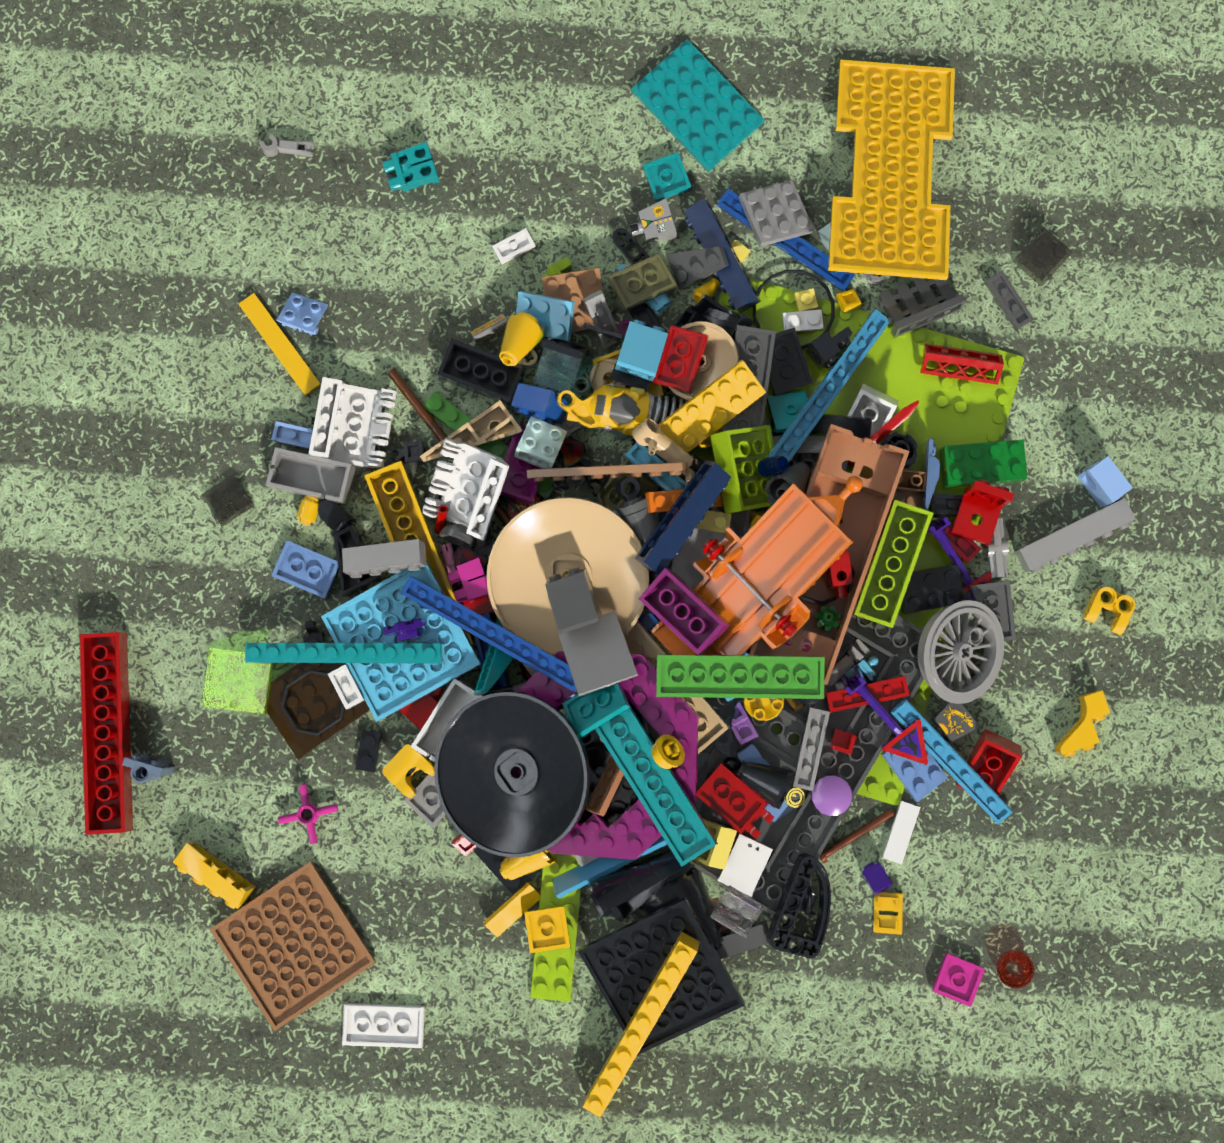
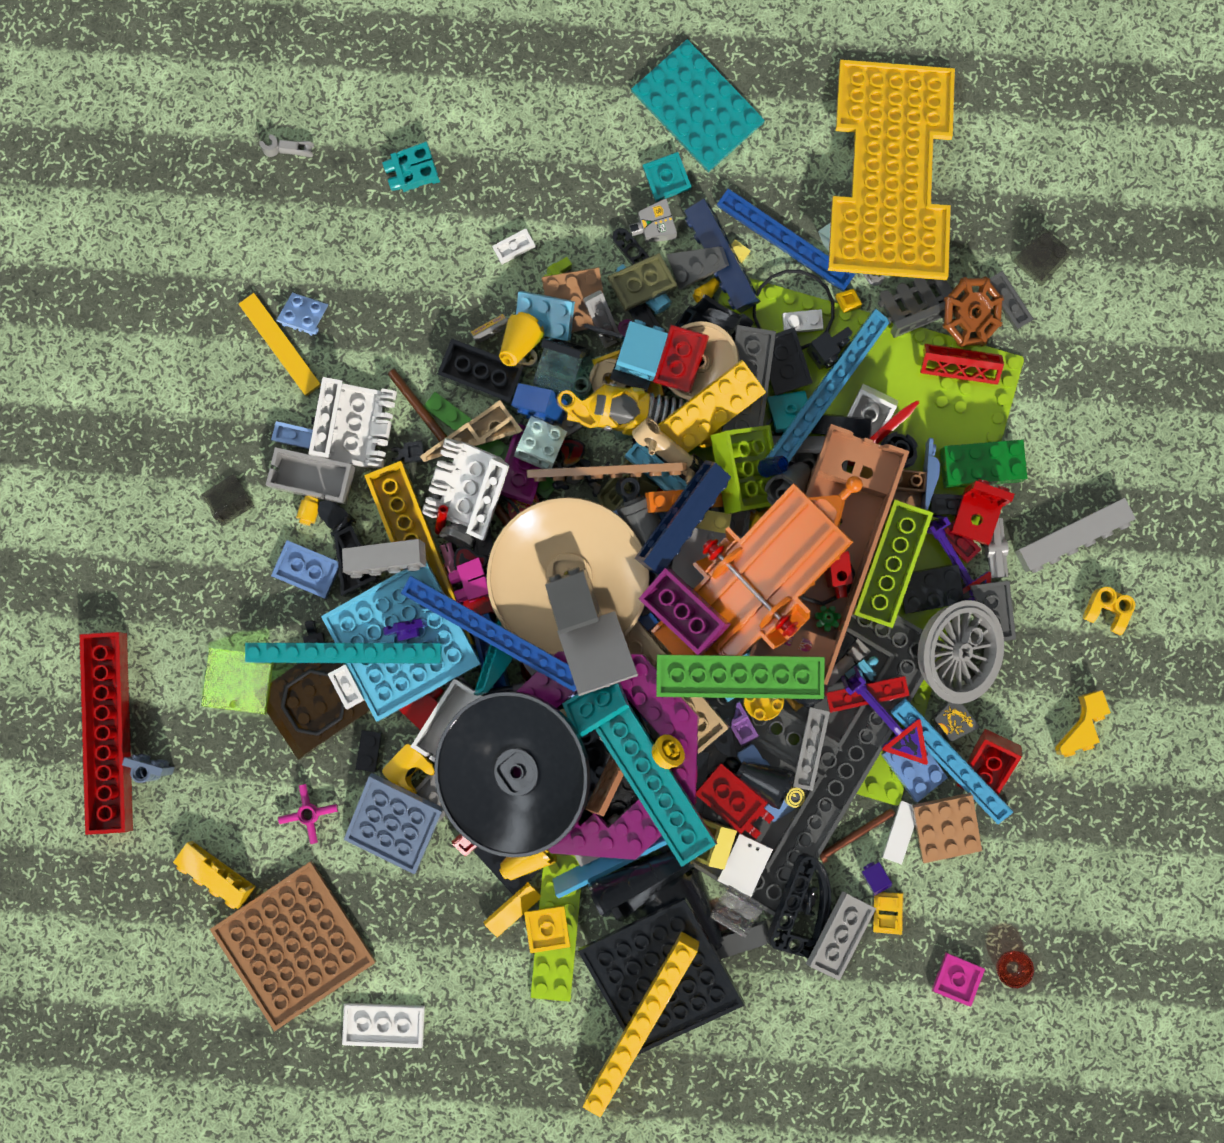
(393, 823): none -> sand blue plate
(775, 213): light grey plate -> none
(806, 300): light yellow plate -> none
(831, 795): medium lavender dish -> none
(840, 936): none -> light grey plate
(842, 741): red panel -> none
(947, 827): none -> medium nougat plate
(964, 308): none -> dark orange plate
(1104, 482): light blue piece -> none

